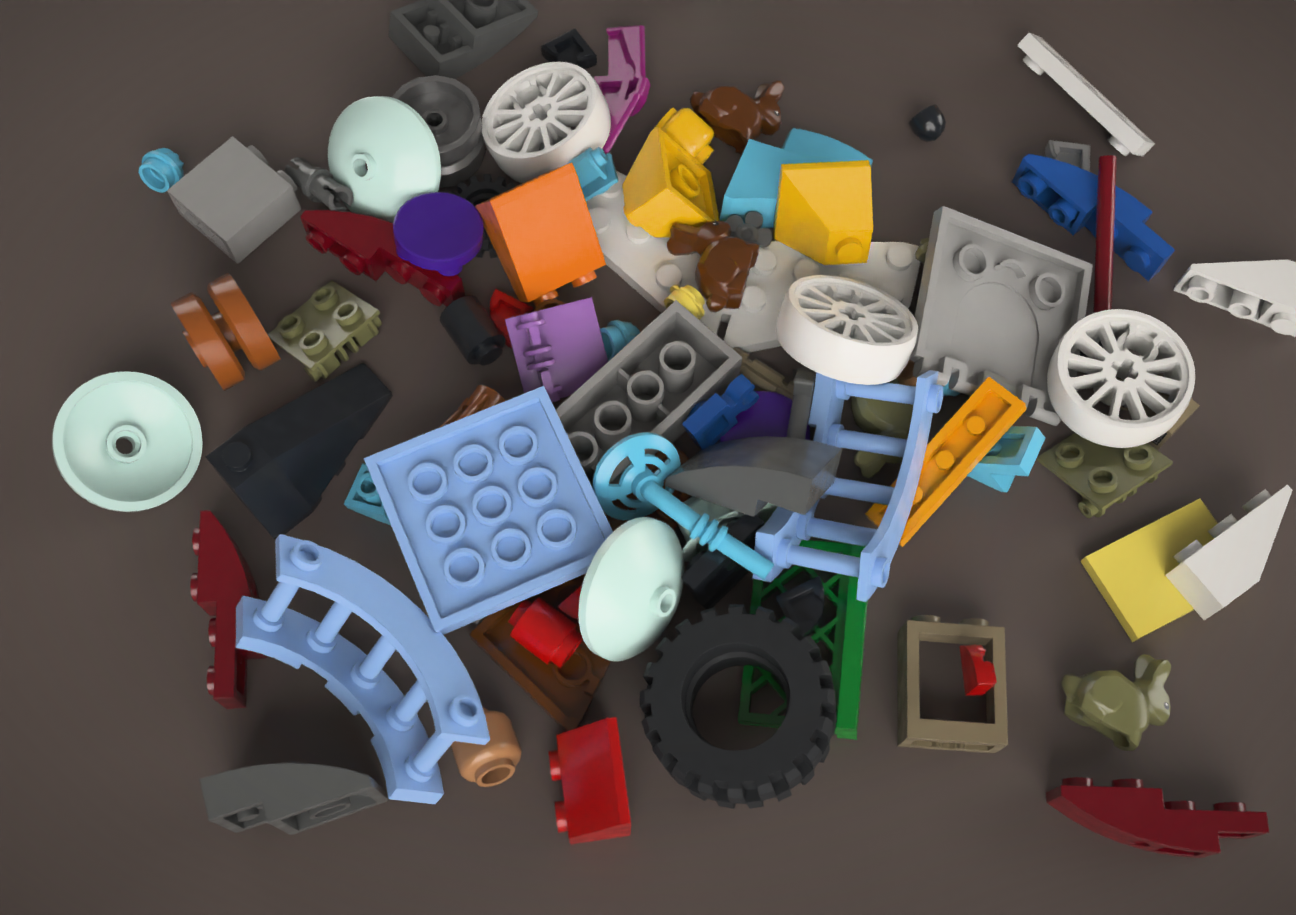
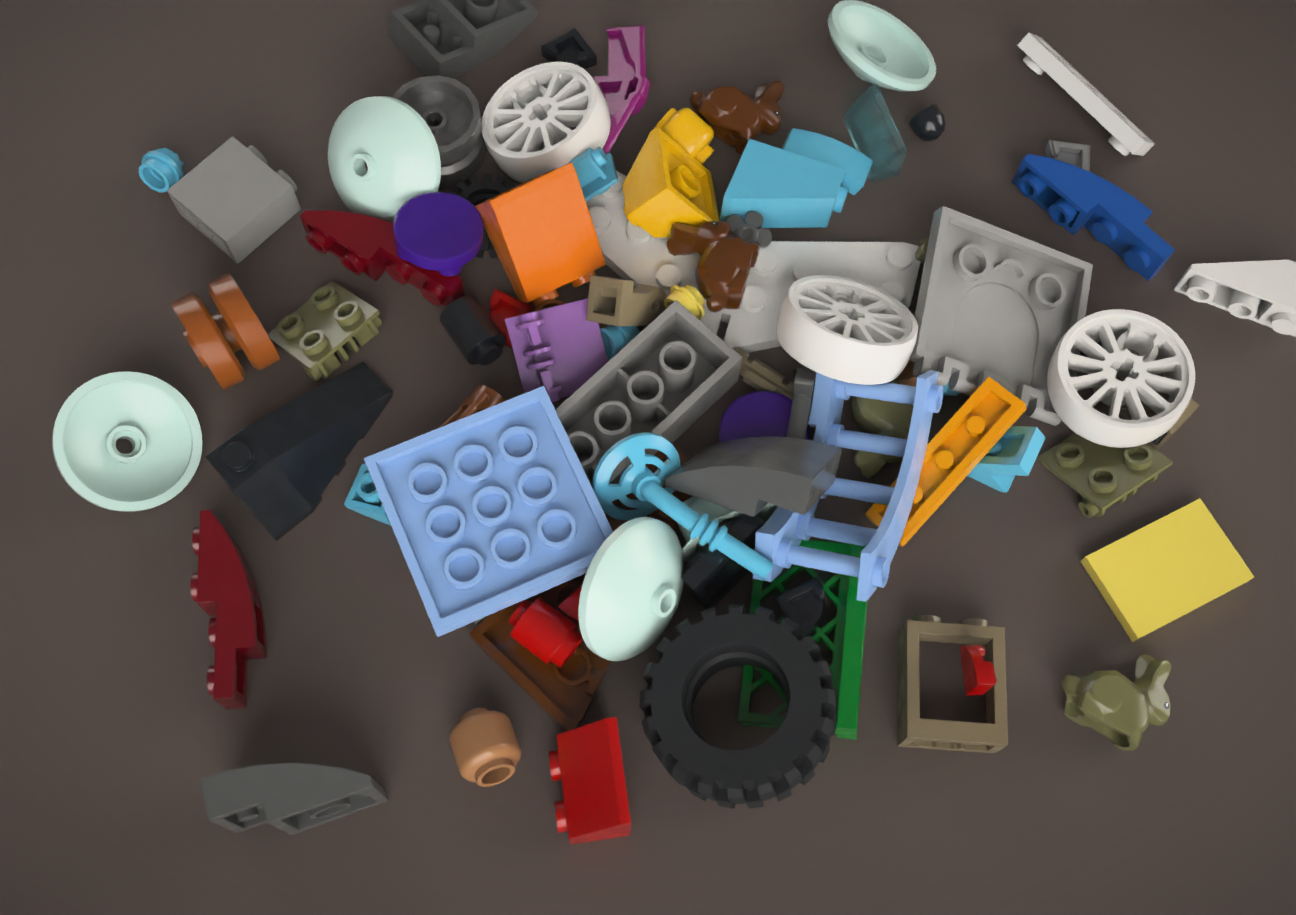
(319, 184): dark grey pin -> none
(358, 678): light blue fence -> none
(623, 302): none -> dark tan leg
(717, 415): blue plate -> none
(826, 210): yellow slope -> none
(876, 134): none -> clear light blue slope
(880, 47): none -> light aqua dish
(1105, 233): dark red bar -> none
(1146, 822): dark red slope -> none
(1234, 559): white slope -> none

